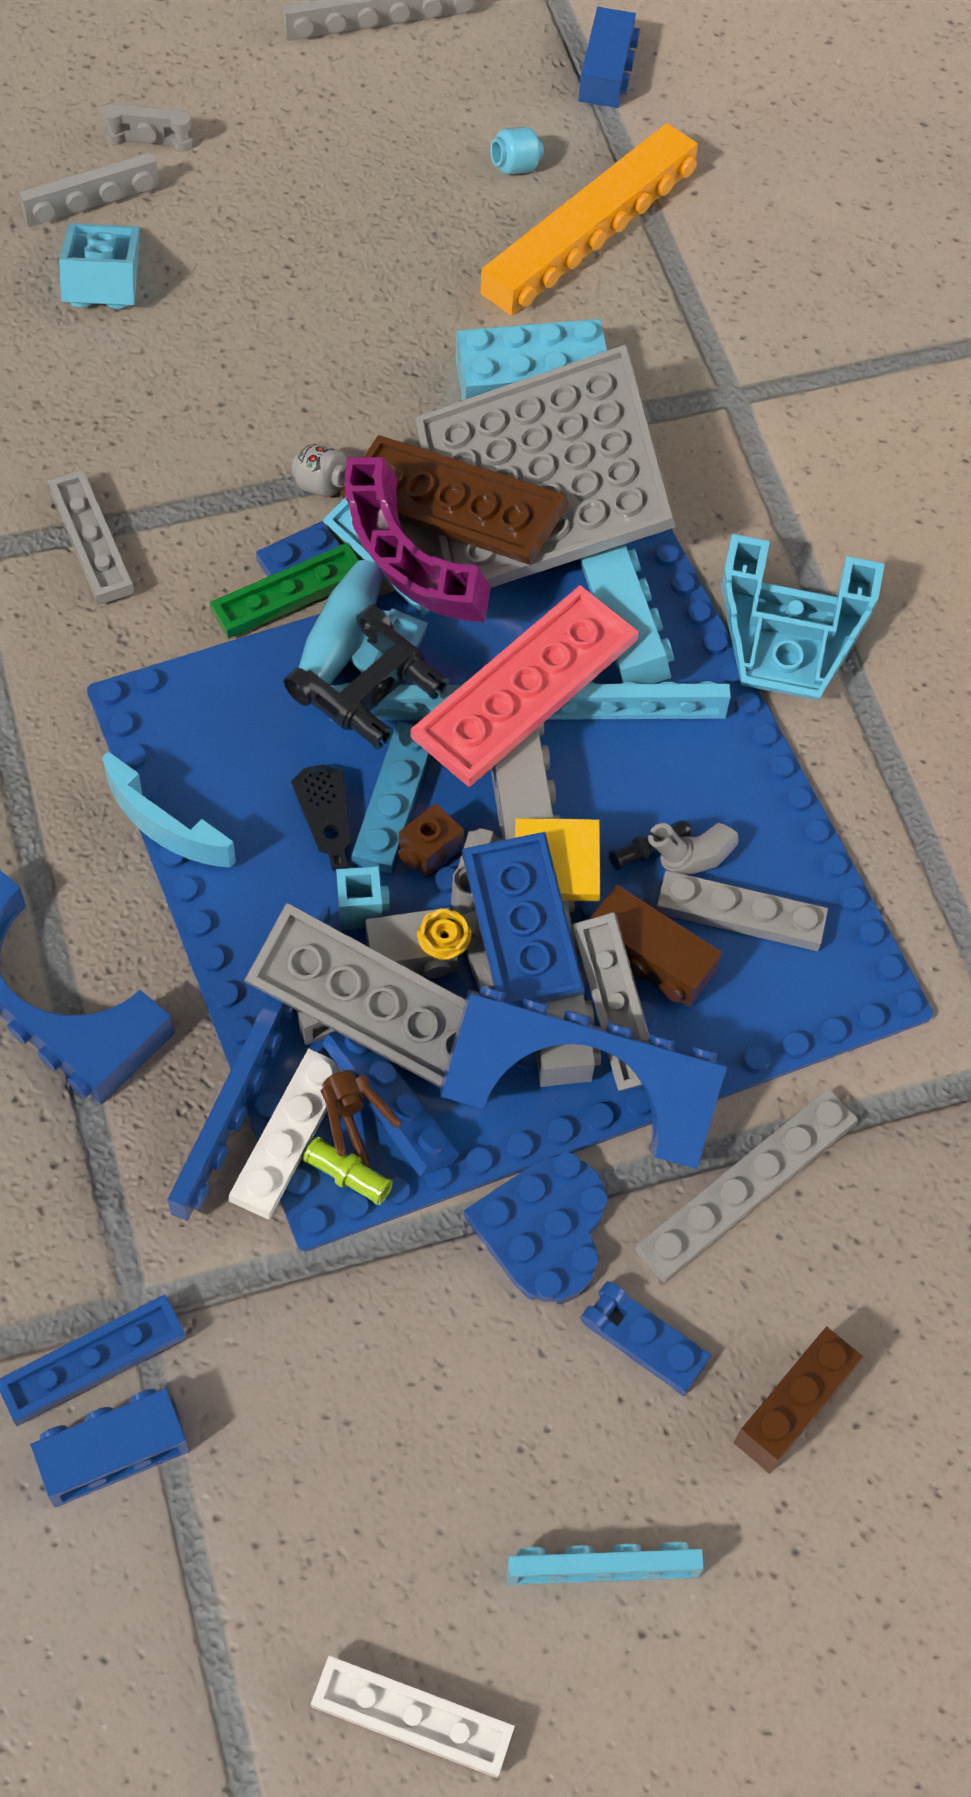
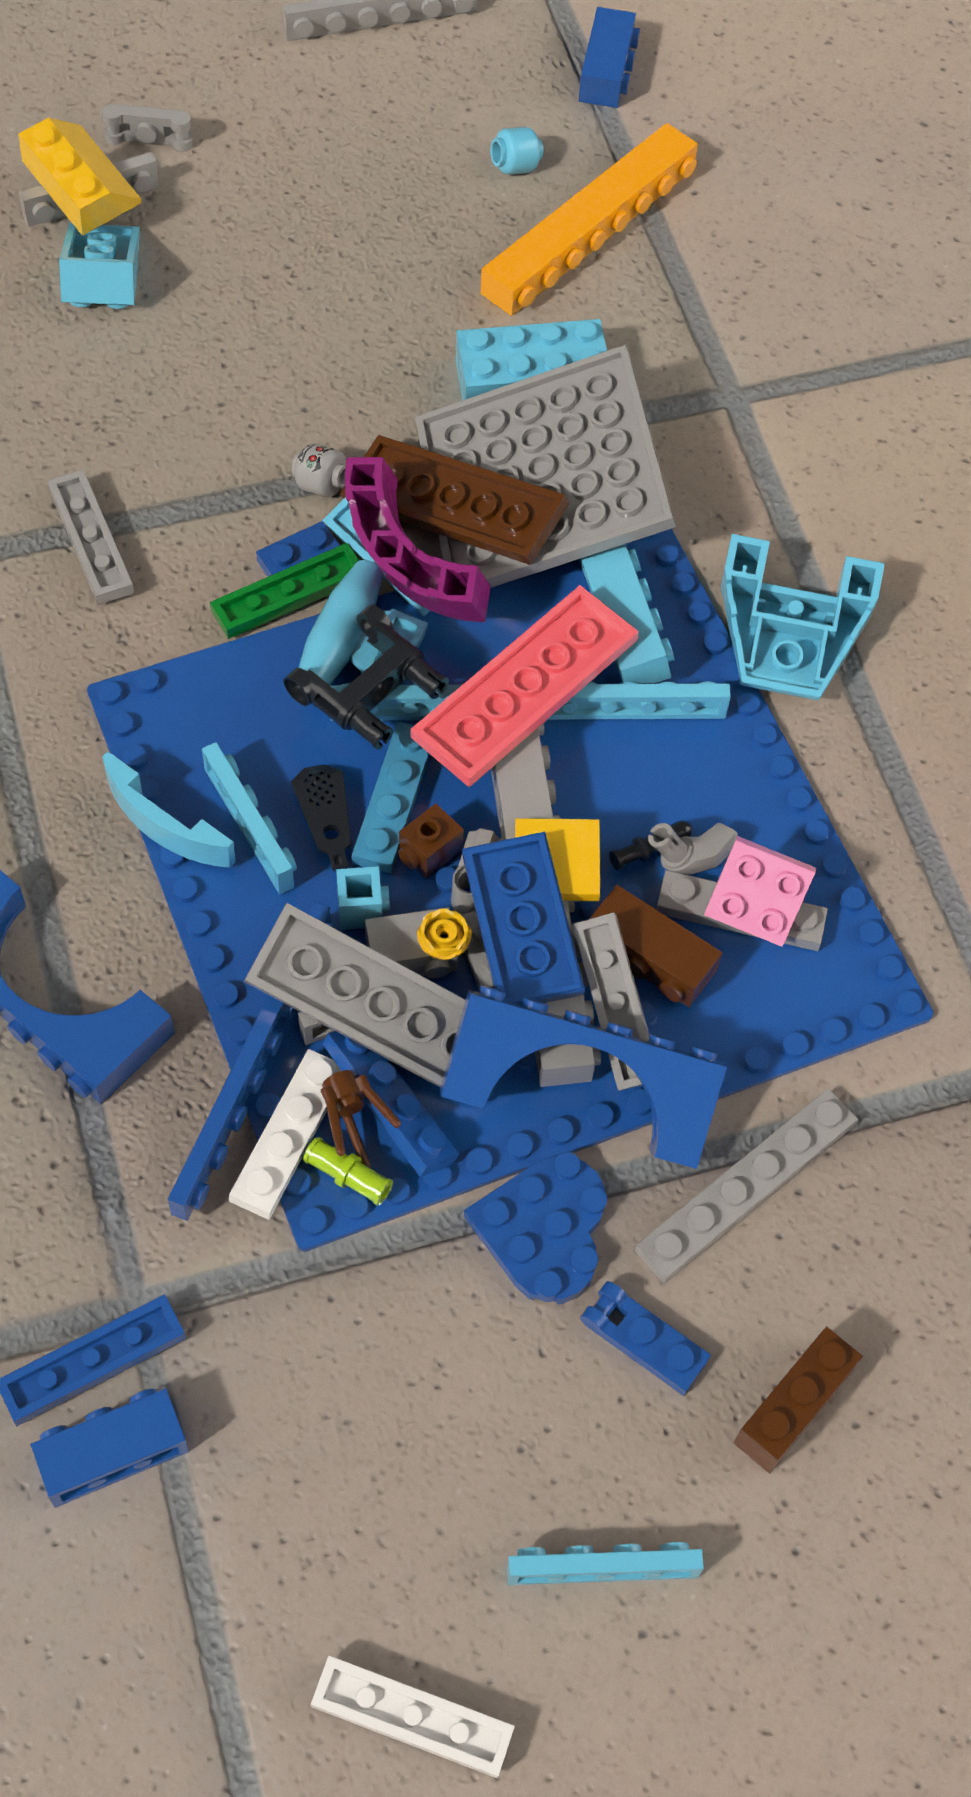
(76, 173): none -> yellow slope
(242, 805): none -> medium azure plate
(760, 891): none -> bright pink plate

